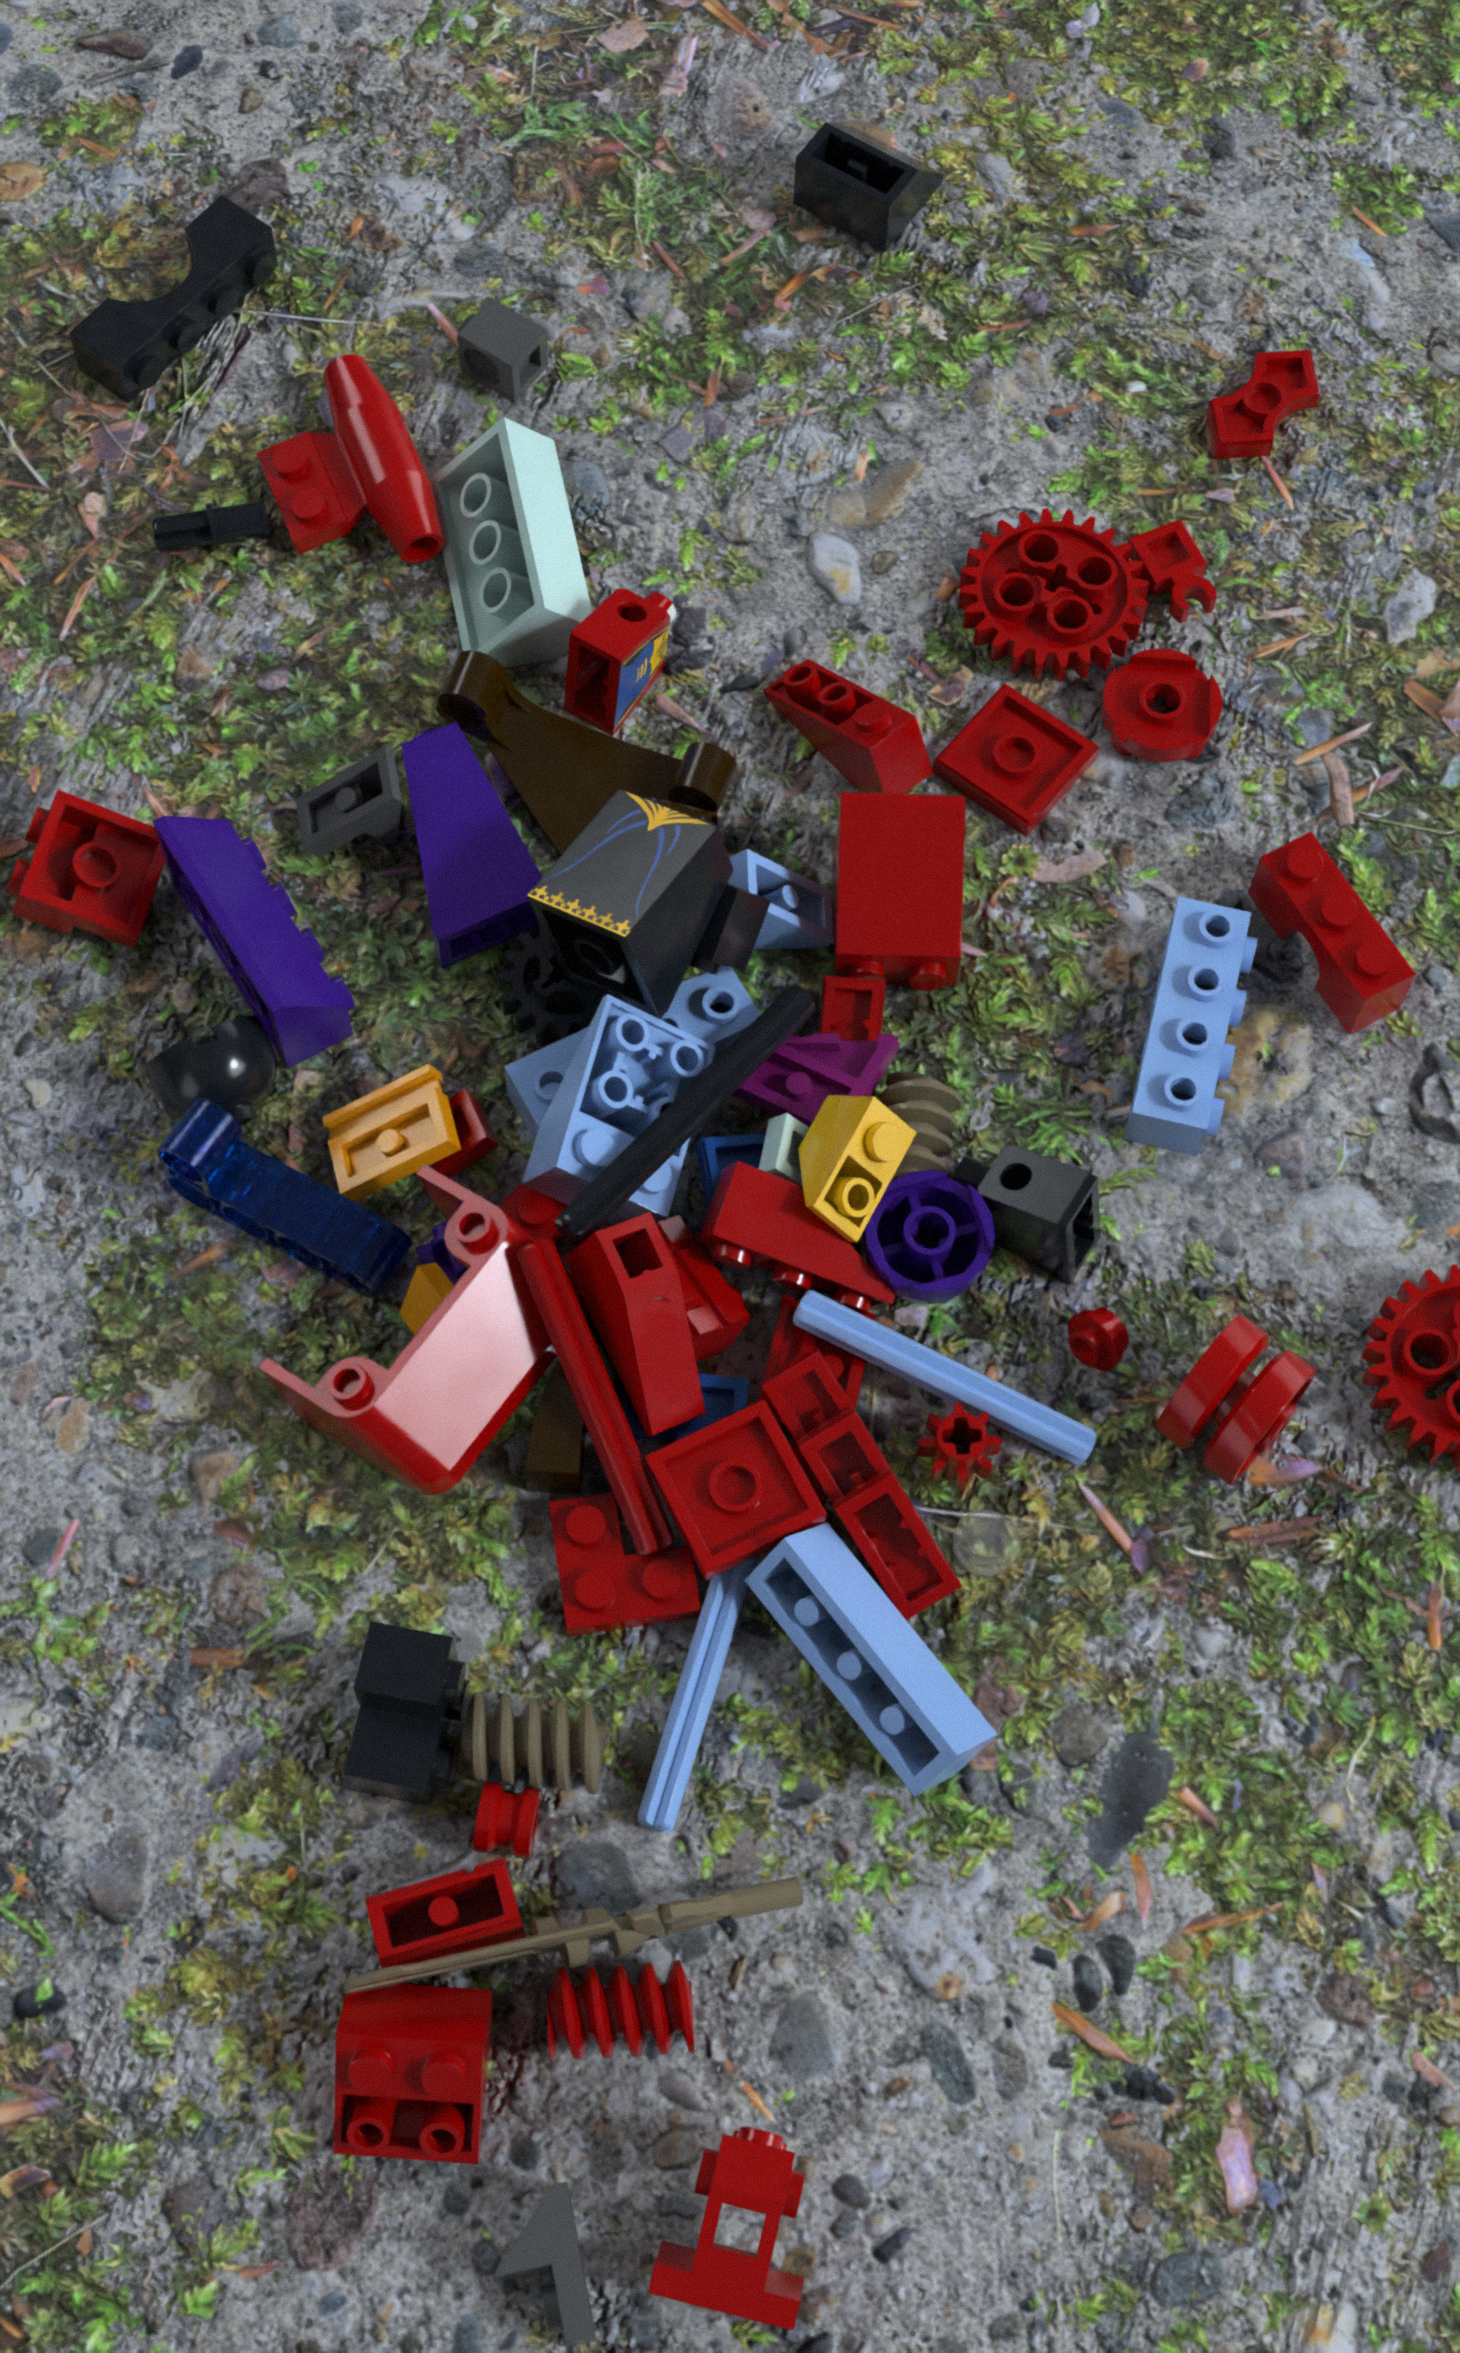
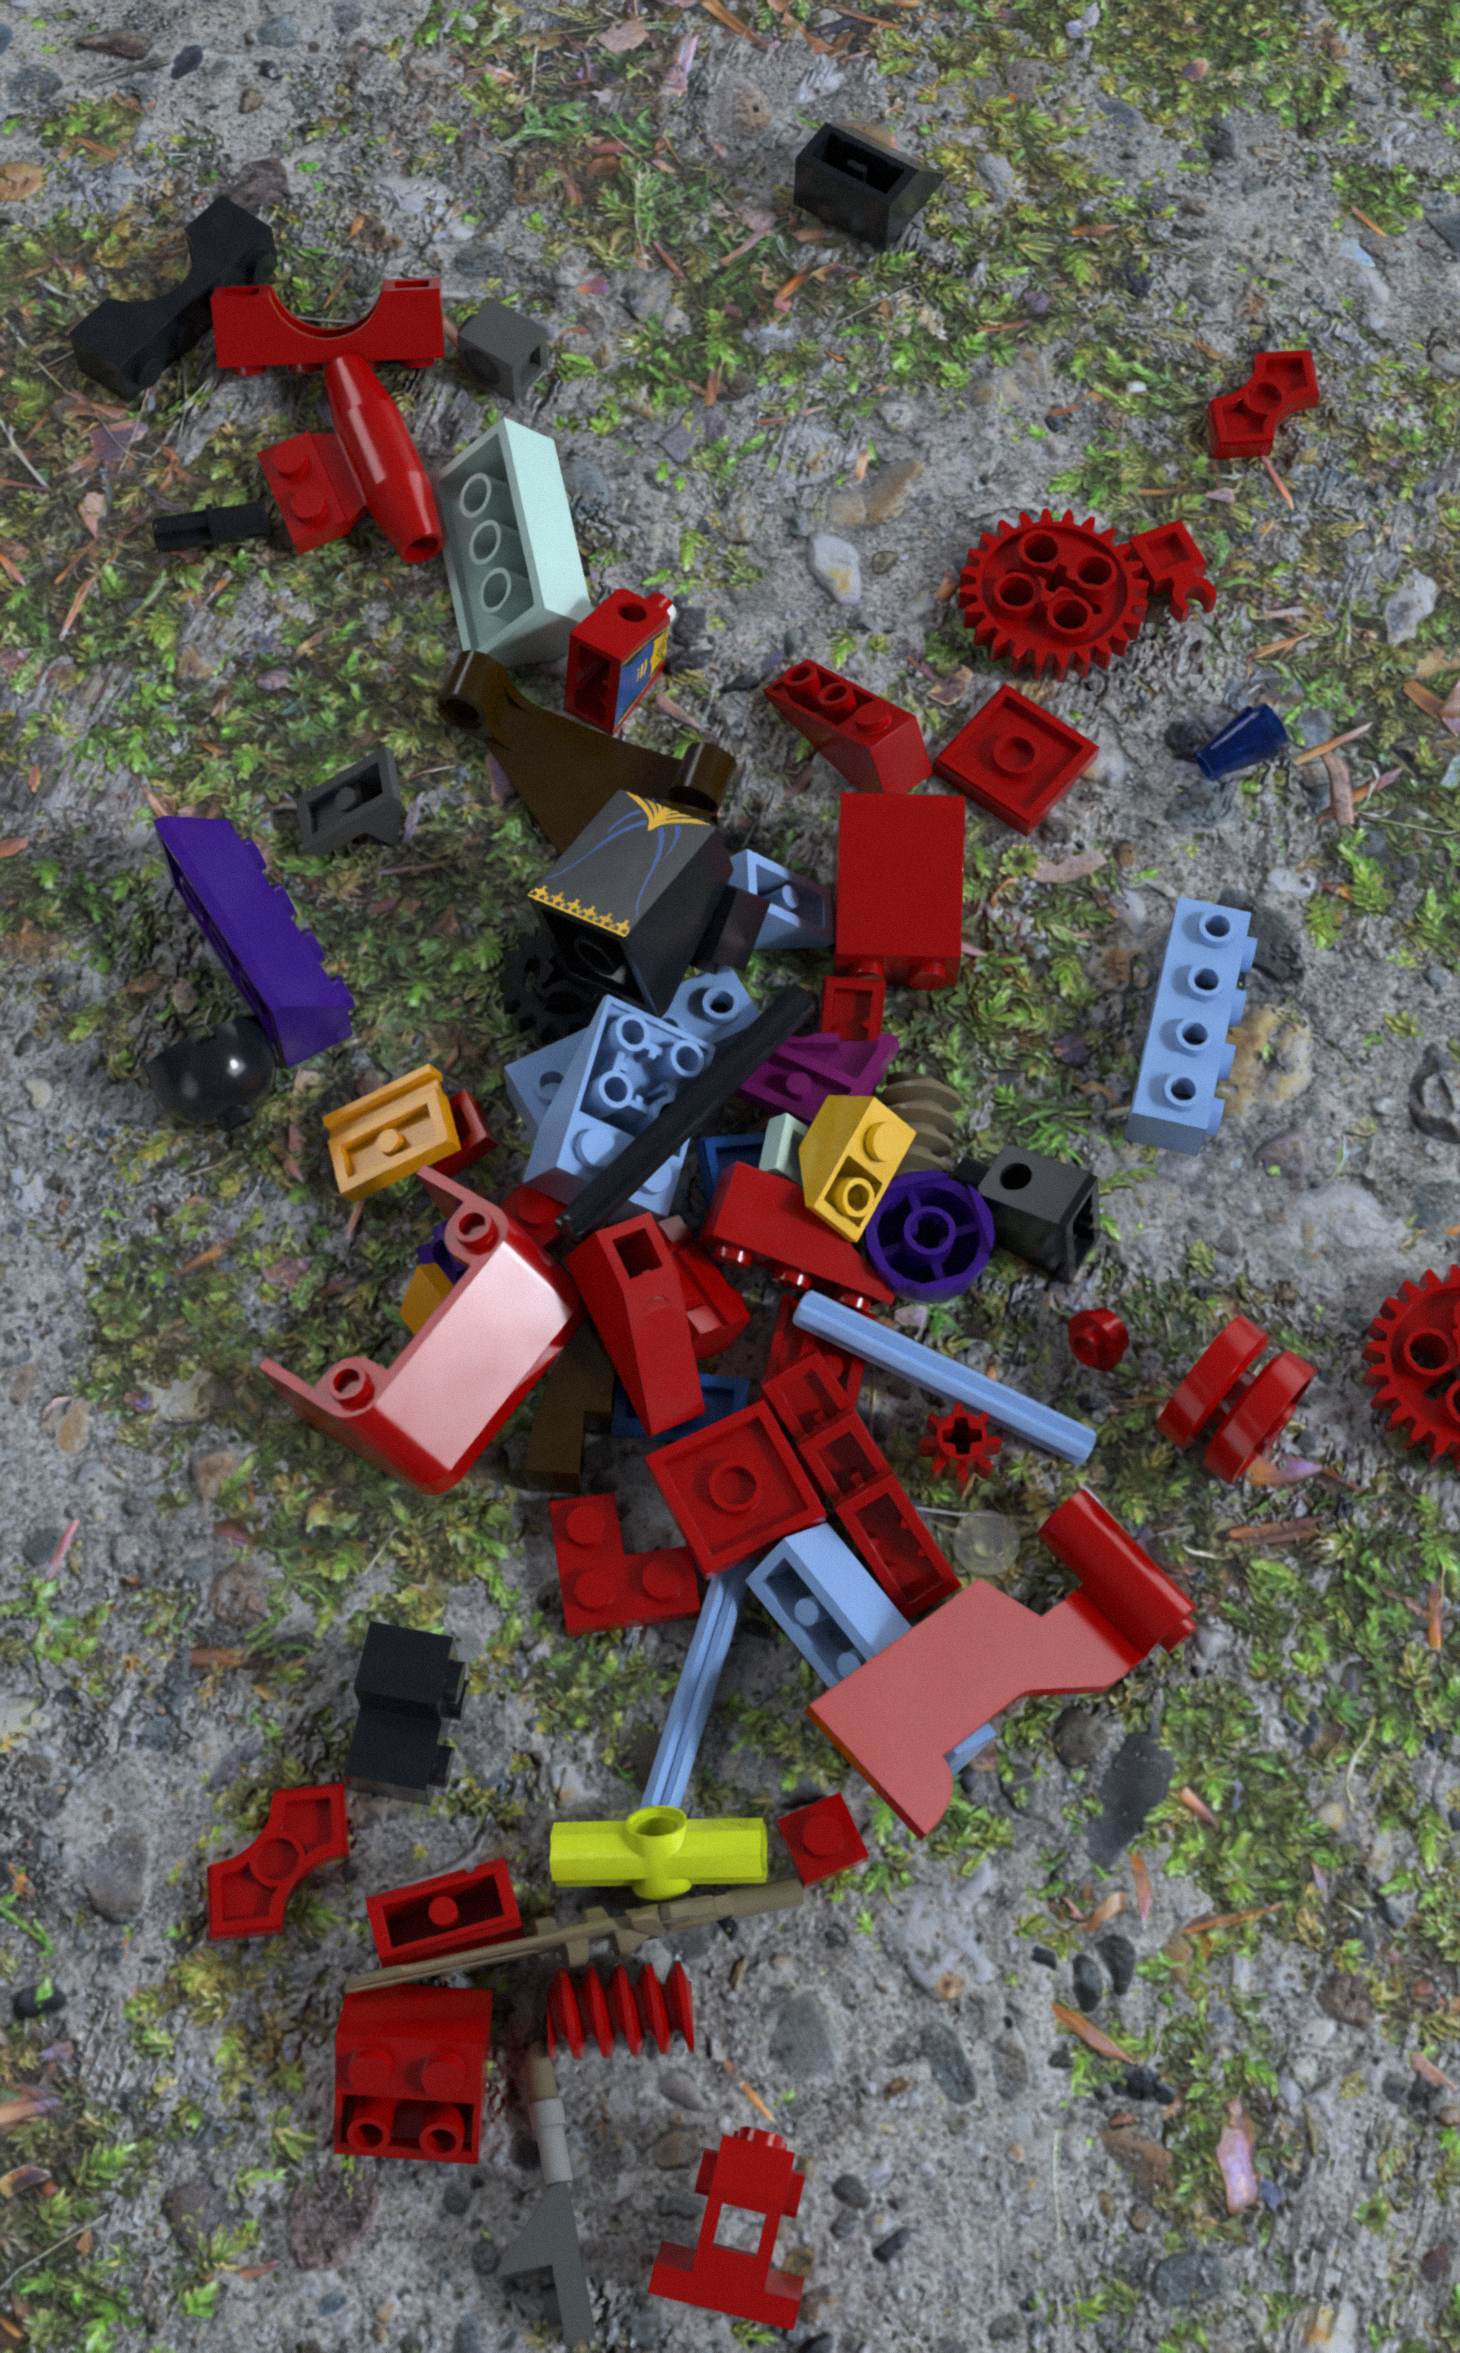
(87, 870): red plate -> none
(254, 1888): none -> red tile
(260, 332): none -> red arch
(330, 1233): clear blue beam -> none
(467, 848): dark purple slope -> none
(507, 1820): red wheel -> none
(532, 1743): dark tan piece -> none
(547, 2116): none -> light grey piece
(595, 1396): red axle -> none
(659, 1852): none -> neon yellow piece
(822, 1840): none -> red plate
(988, 1650): none -> door
(1155, 735): red plate -> none
(1242, 742): none -> clear blue cone
(1357, 961): red arch -> none

